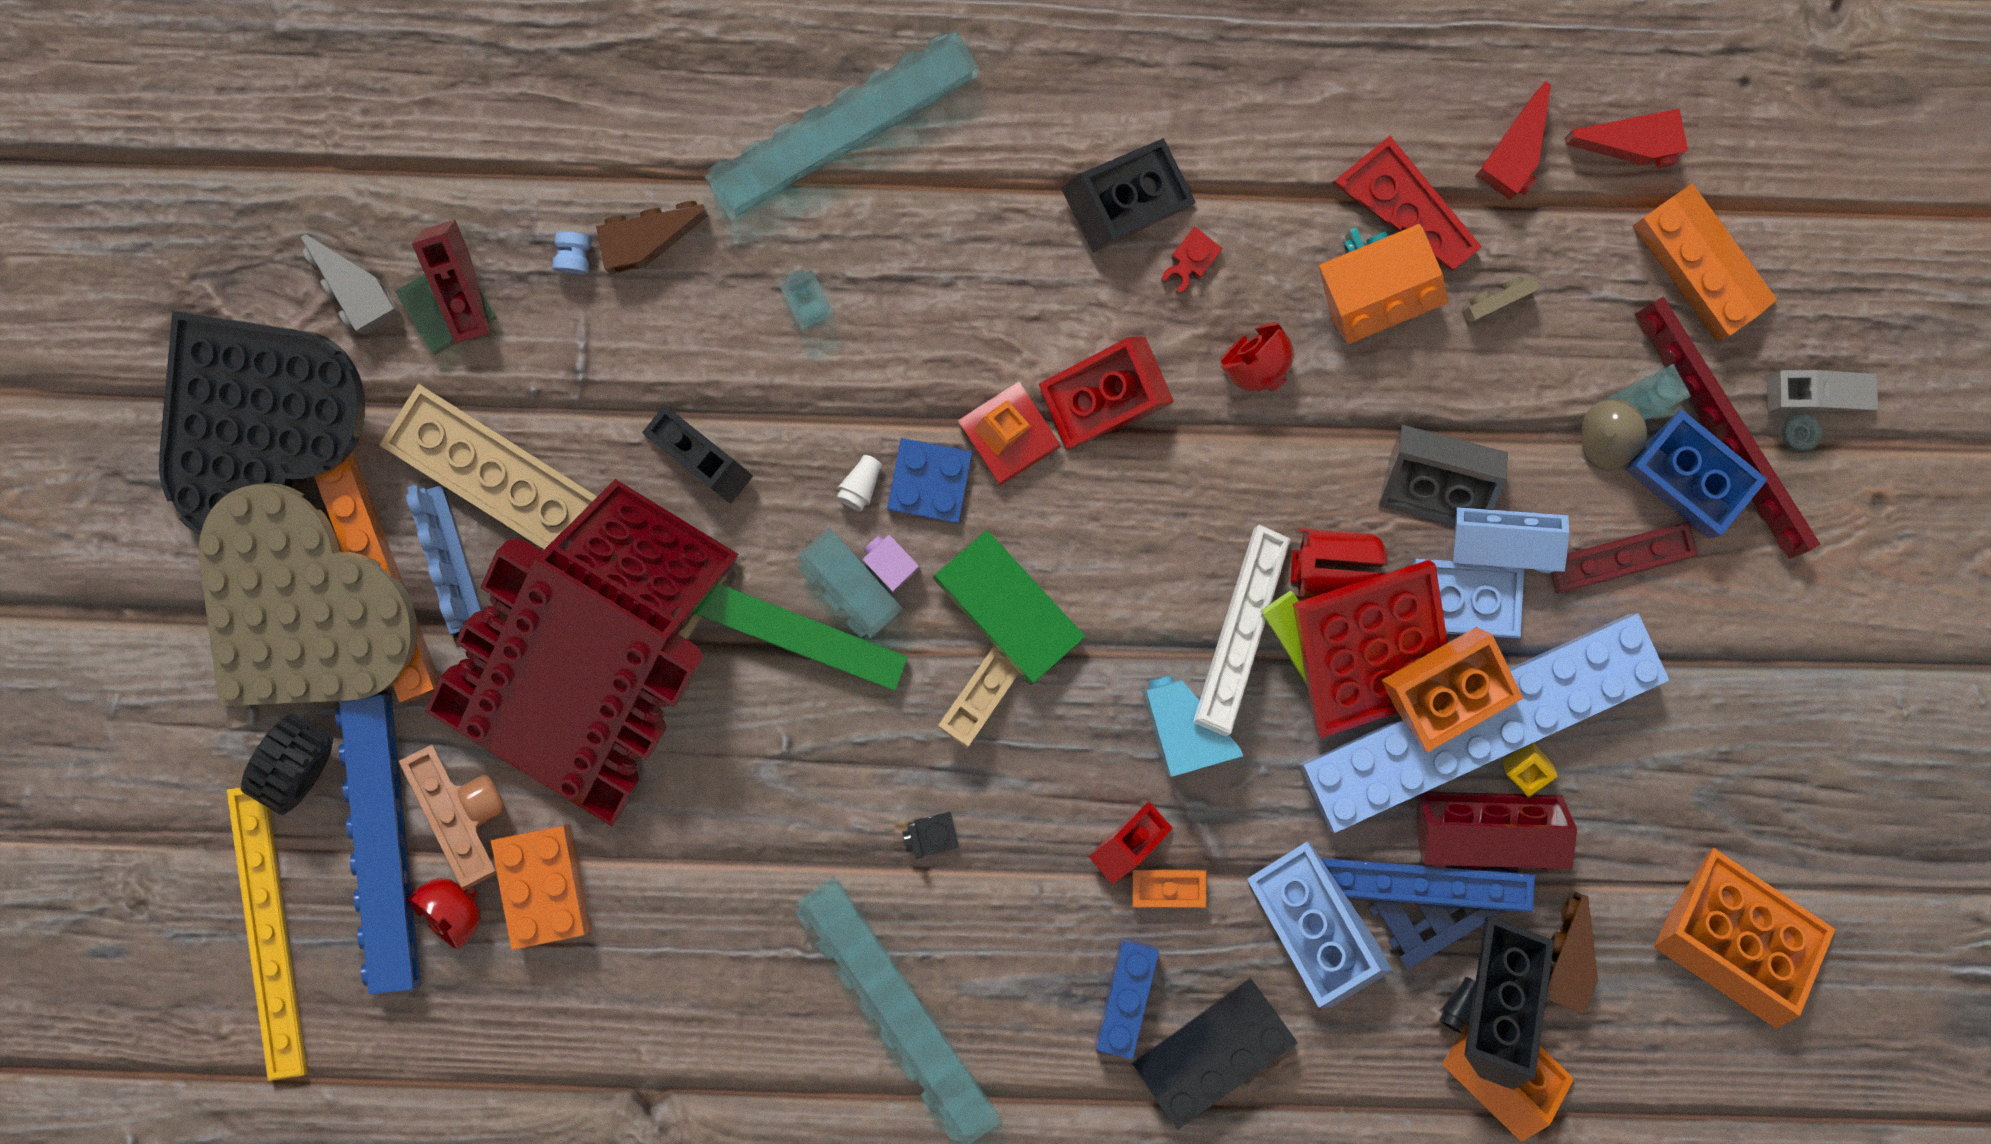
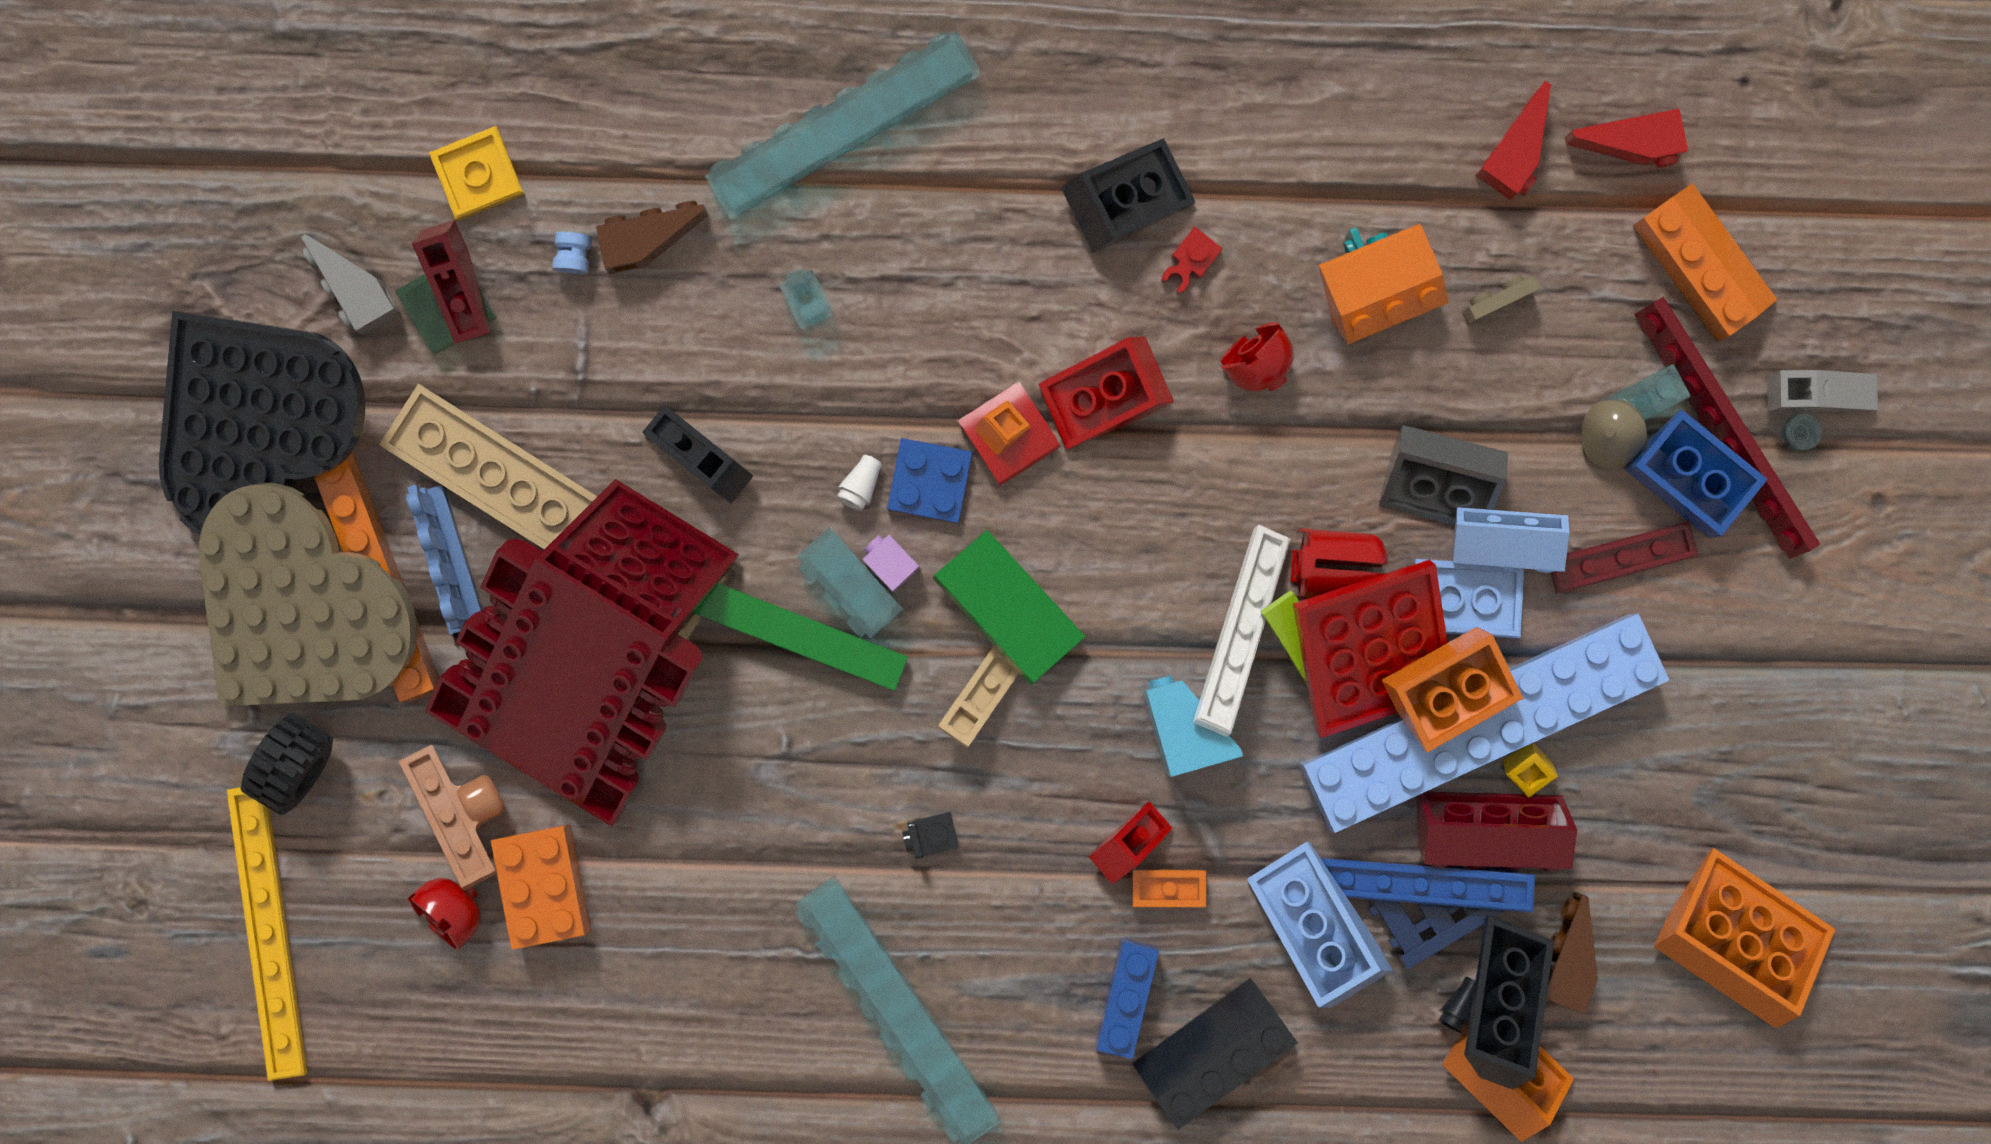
(379, 844): blue brick -> none
(476, 173): none -> yellow tile
(1402, 197): red wing -> none

